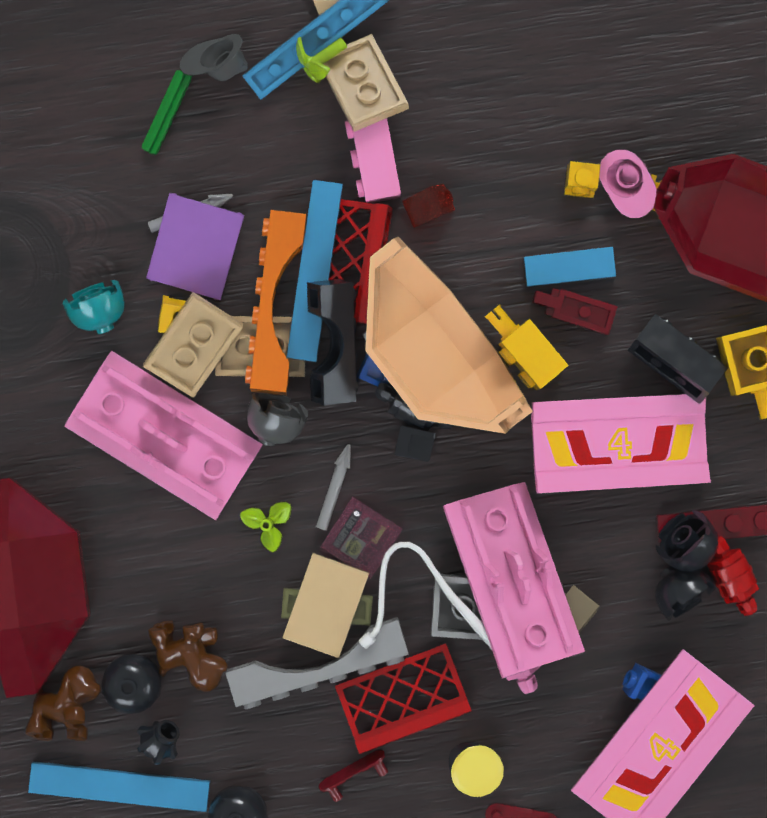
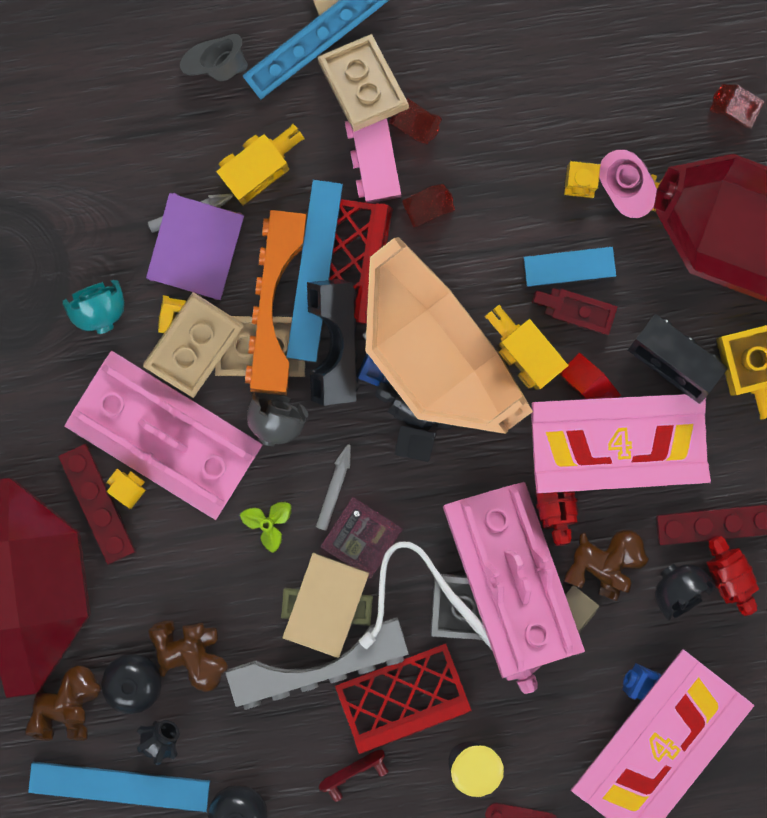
(97, 503): none -> dark red plate
(126, 488): none -> yellow plate
(166, 112): green axle -> none
(258, 164): none -> yellow brick
(314, 64): lime plant -> none
(417, 123): none -> clear red bracket
(558, 512): none -> red piece
(588, 379): none -> red slope
(624, 552): none -> reddish brown animal
(688, 542): black cylinder -> none
(737, 104): none -> clear red bracket

